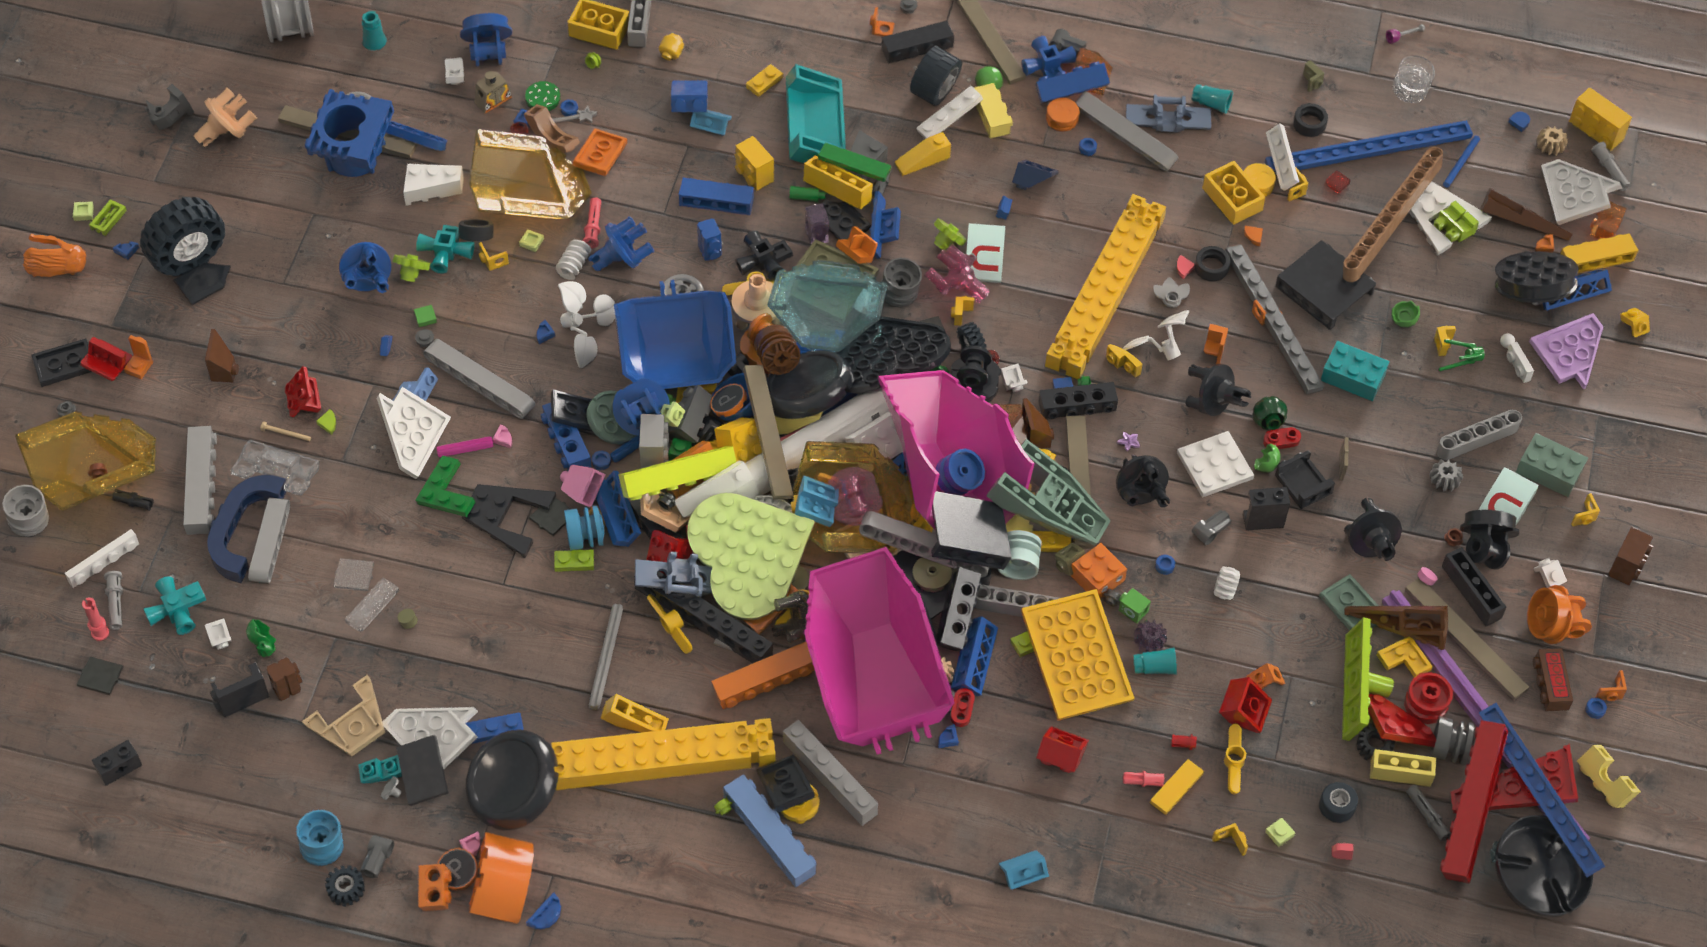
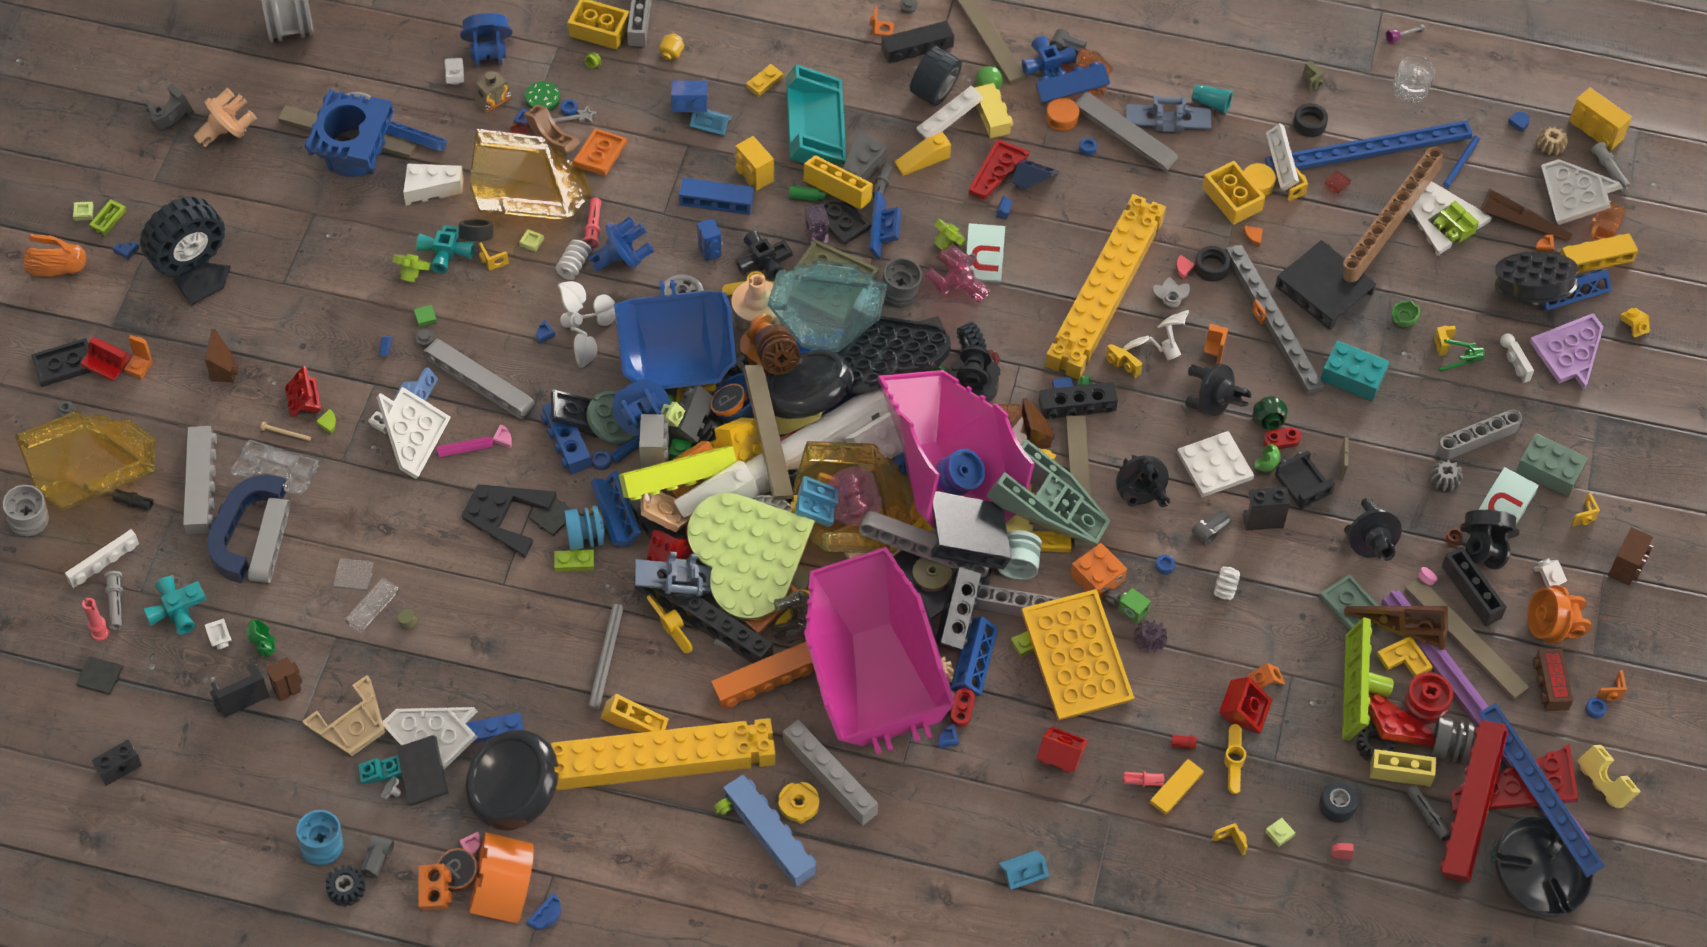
(97, 470): copper plate -> none
(365, 267): blue piece -> none
(372, 31): teal plant -> none
(375, 421): none -> white piece
(435, 494): green plate -> none
(582, 484): bright pink torso -> none
(666, 500): black plate -> none
(785, 783): black tile -> none
(854, 162): green tile -> none
(858, 246): orange panel -> none
(961, 304): yellow bracket -> none
(996, 168): none -> red wing
(1013, 378): white bracket -> none
(1067, 556): olive bracket -> none
(1129, 441): lavender plant -> none
(1156, 662): teal plant -> none

